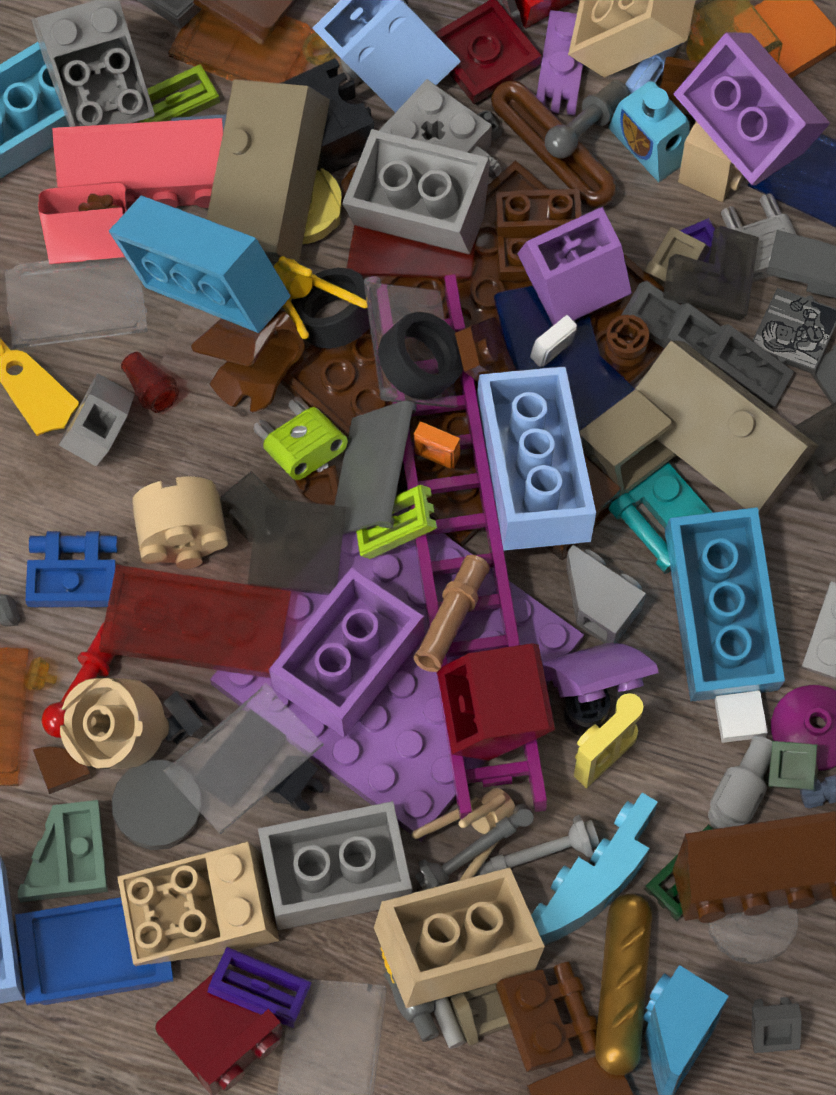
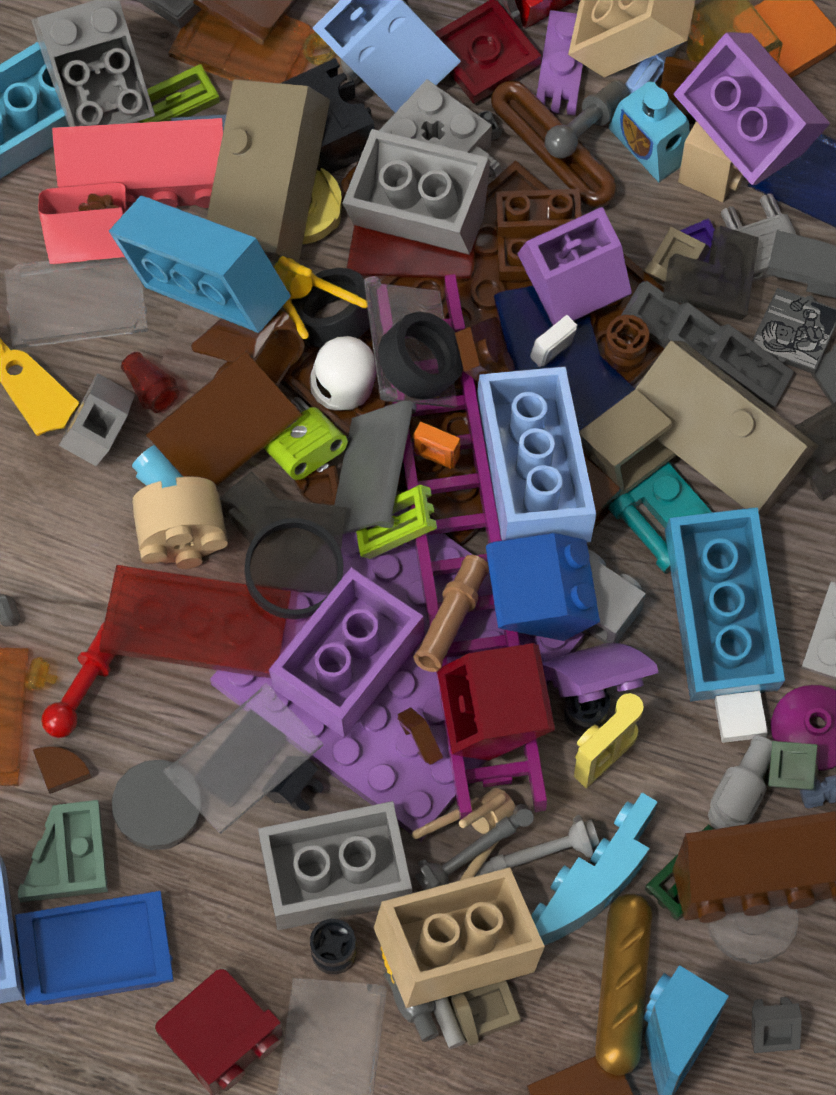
(70, 582): blue plate -> none
(113, 723): tan brick -> none
(155, 467): none -> medium azure cone
(186, 718): black tile -> none
(199, 906): tan slope -> none
(225, 422): none -> reddish brown piece
(251, 1001): dark purple tile -> none
(285, 524): none -> black tyre
(329, 938): none -> black wheel
(346, 370): none -> white helmet
(417, 726): none -> reddish brown tile
(536, 1021): reddish brown plate -> none
(543, 585): none -> blue slope

